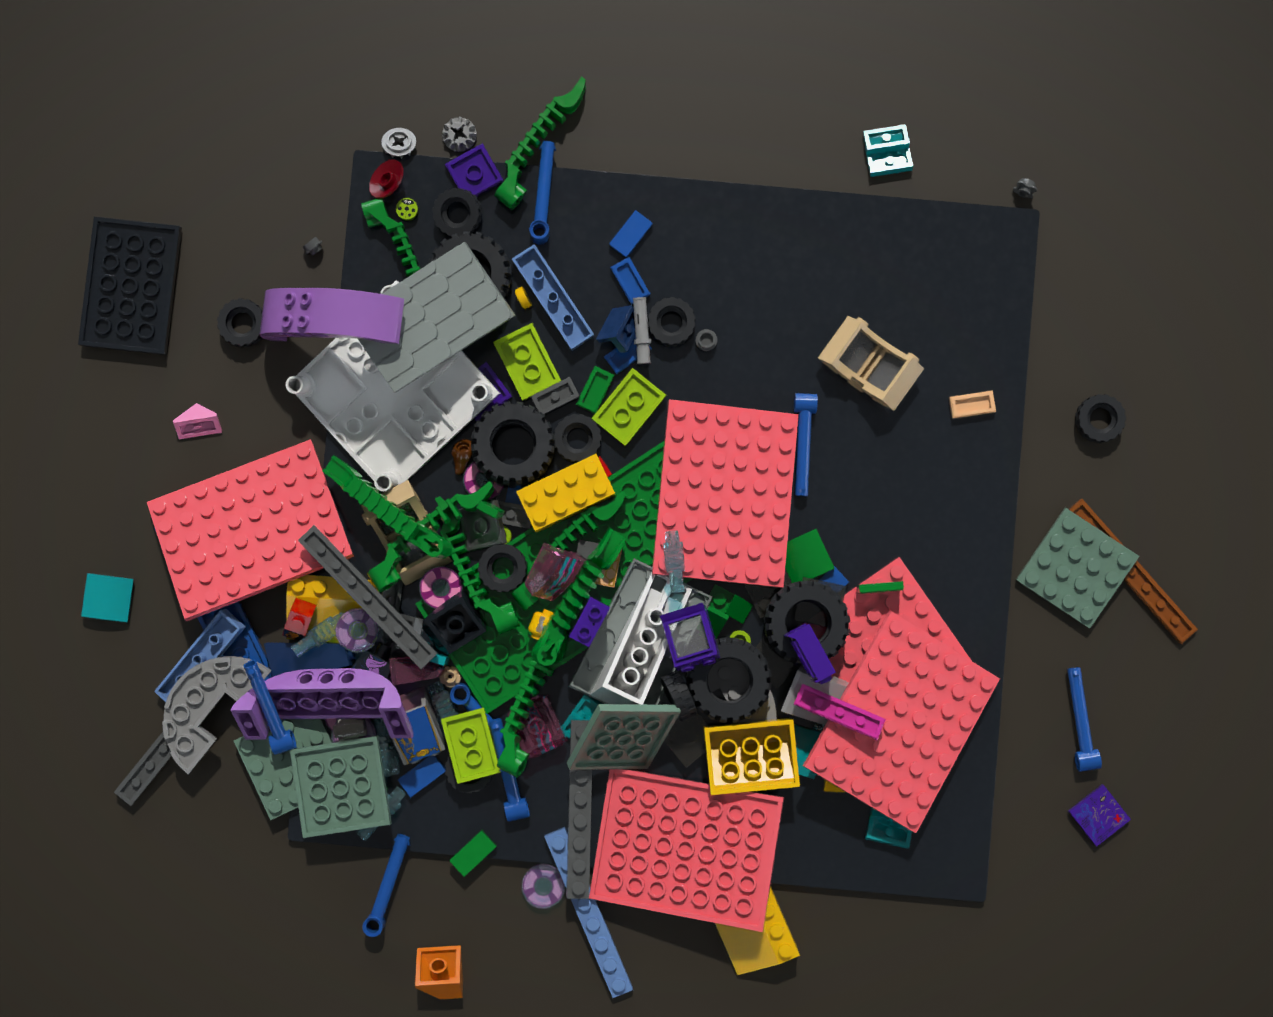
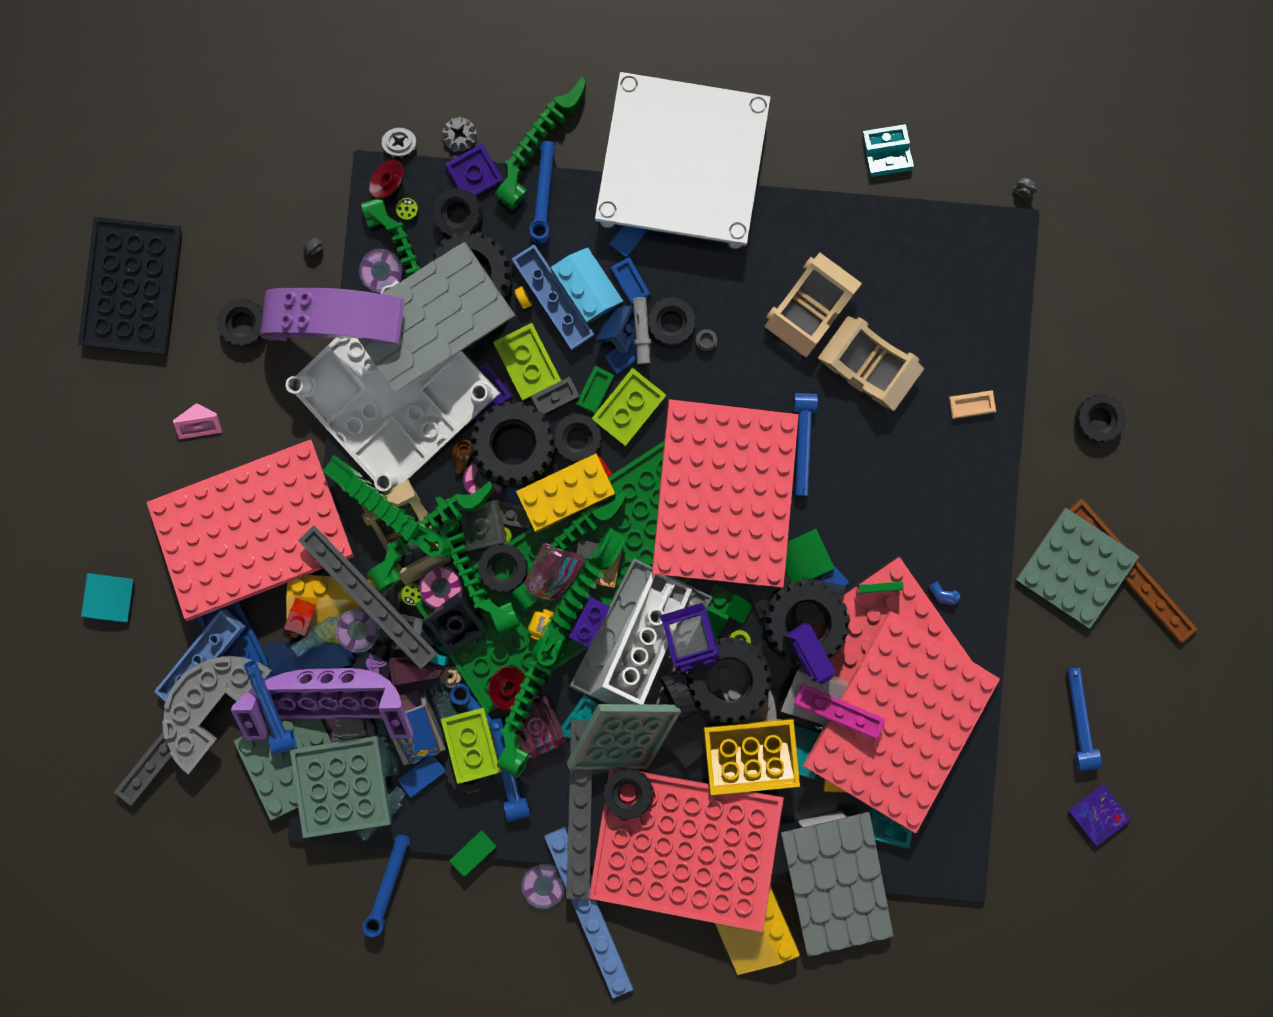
(380, 269): none -> clear light blue tile
(410, 594): none -> lime tile
(440, 971): orange slope -> none
(490, 509): green tile -> none
(512, 678): none -> dark red dish
(586, 285): none -> medium azure slope
(645, 793): none -> black tyre
(674, 560): clear light blue hinge -> none
(682, 159): none -> white piece
(810, 304): none -> tan window
(837, 882): none -> light grey piece
(944, 597): none -> blue arm

